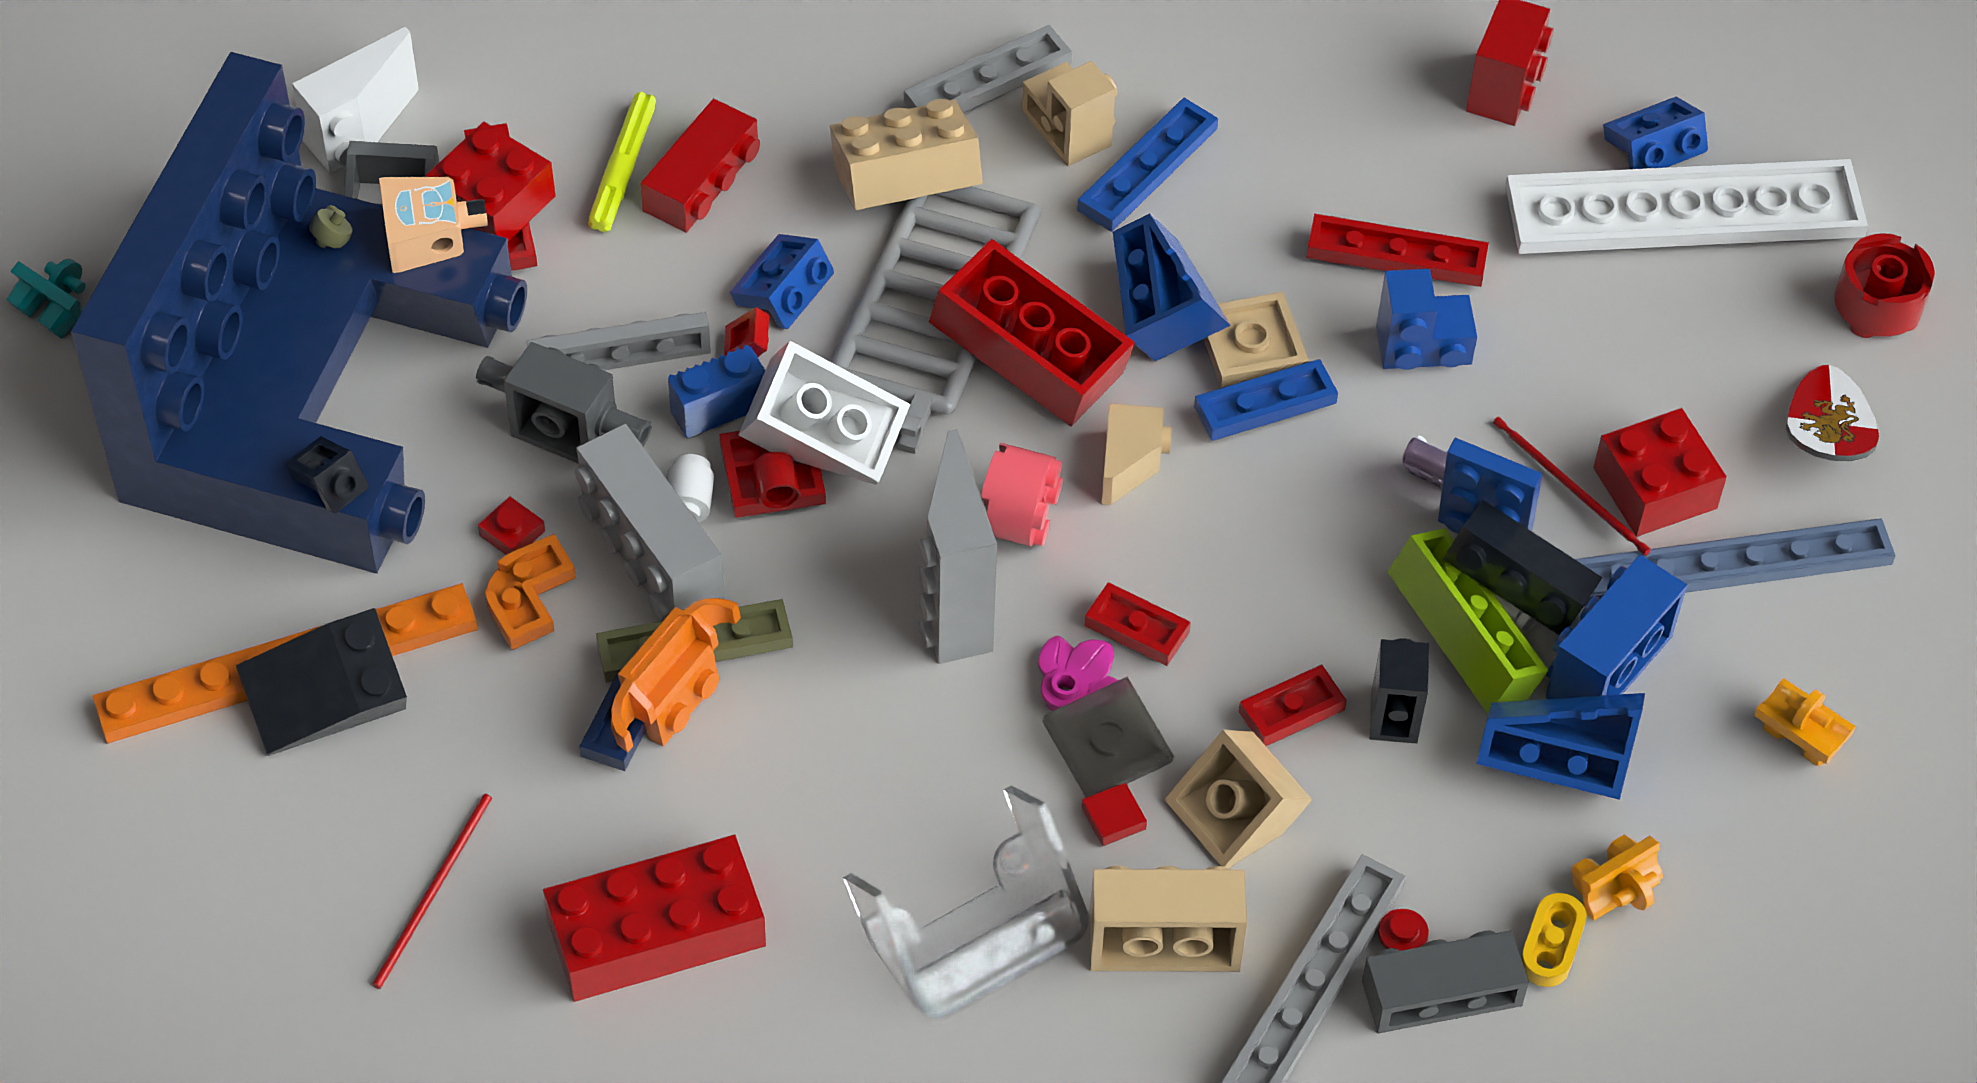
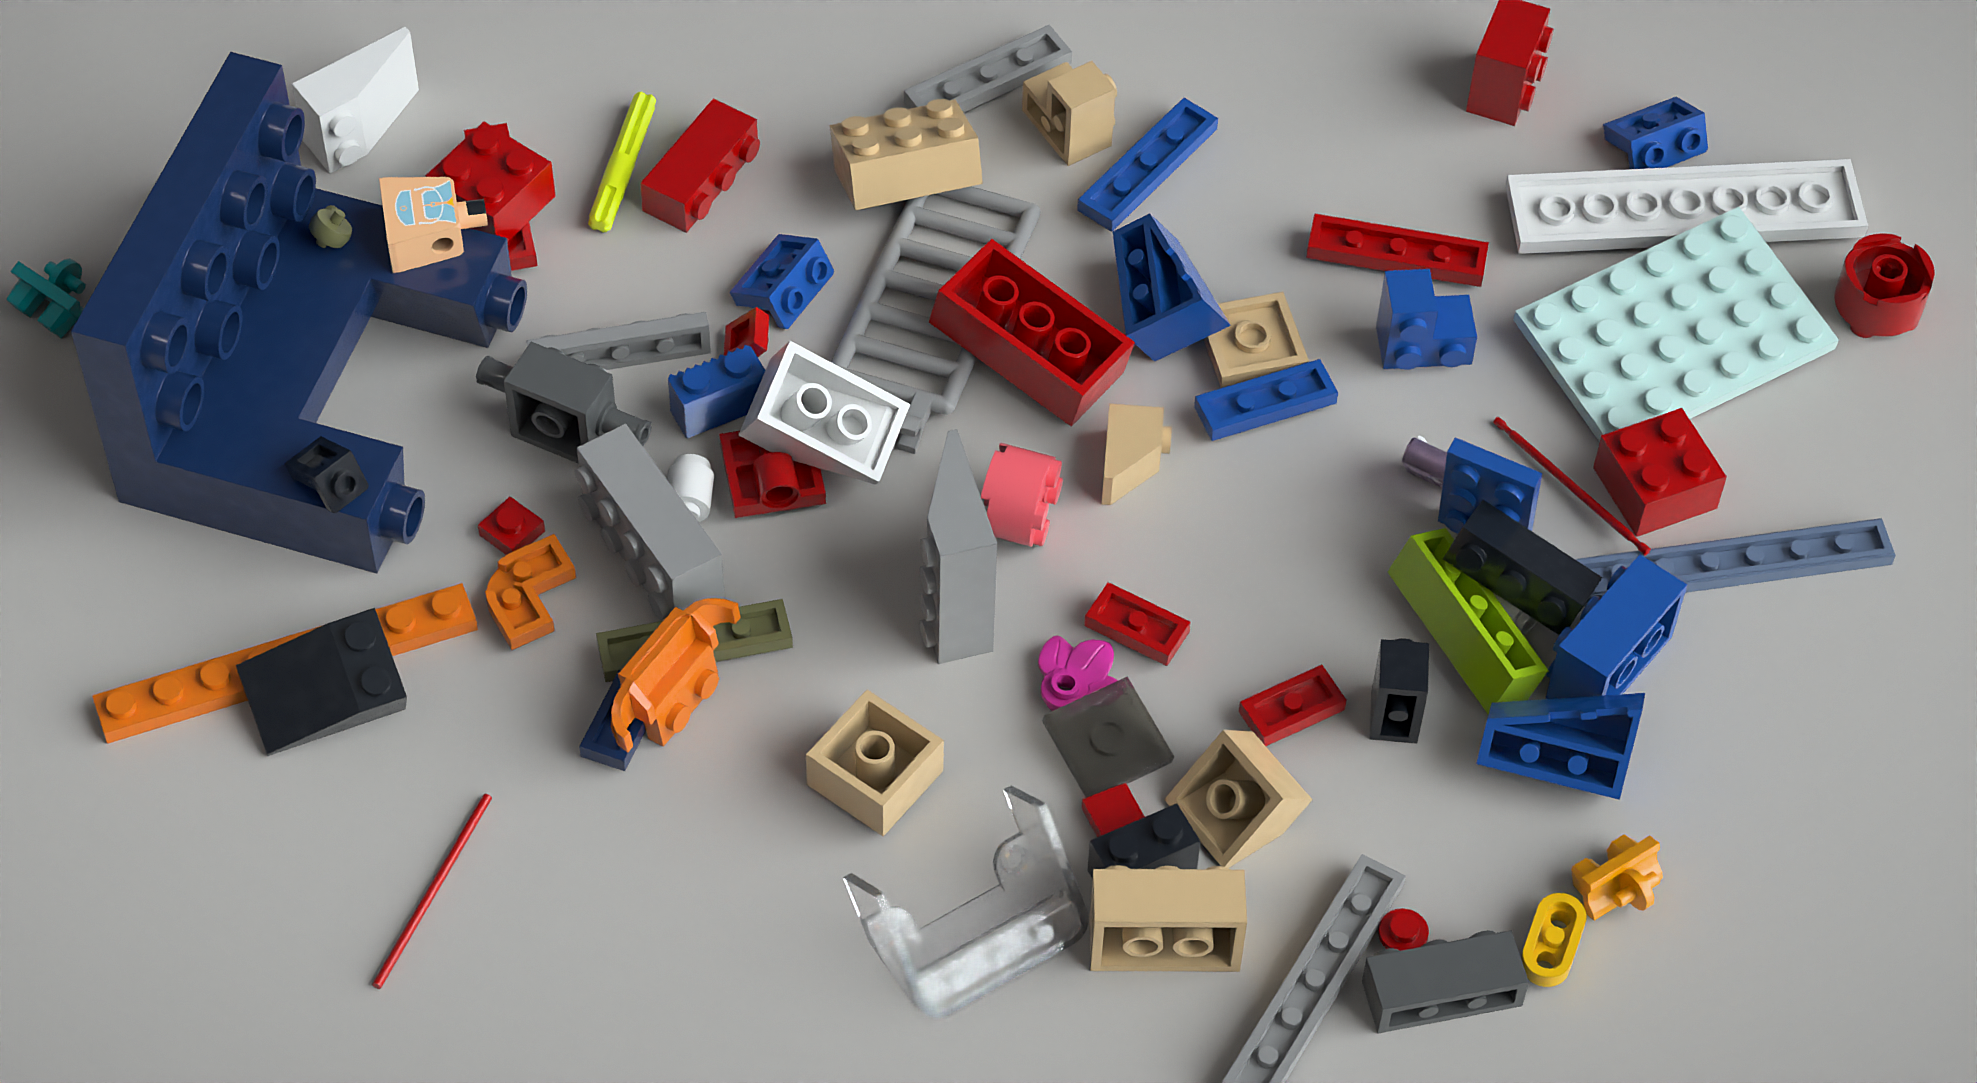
(375, 160): dark grey tile -> none
(654, 917): red brick -> none
(875, 762): none -> tan brick
(1148, 843): none -> black brick
(1676, 327): none -> light aqua plate
(1804, 721): light orange hips -> none
(1831, 417): shield -> none

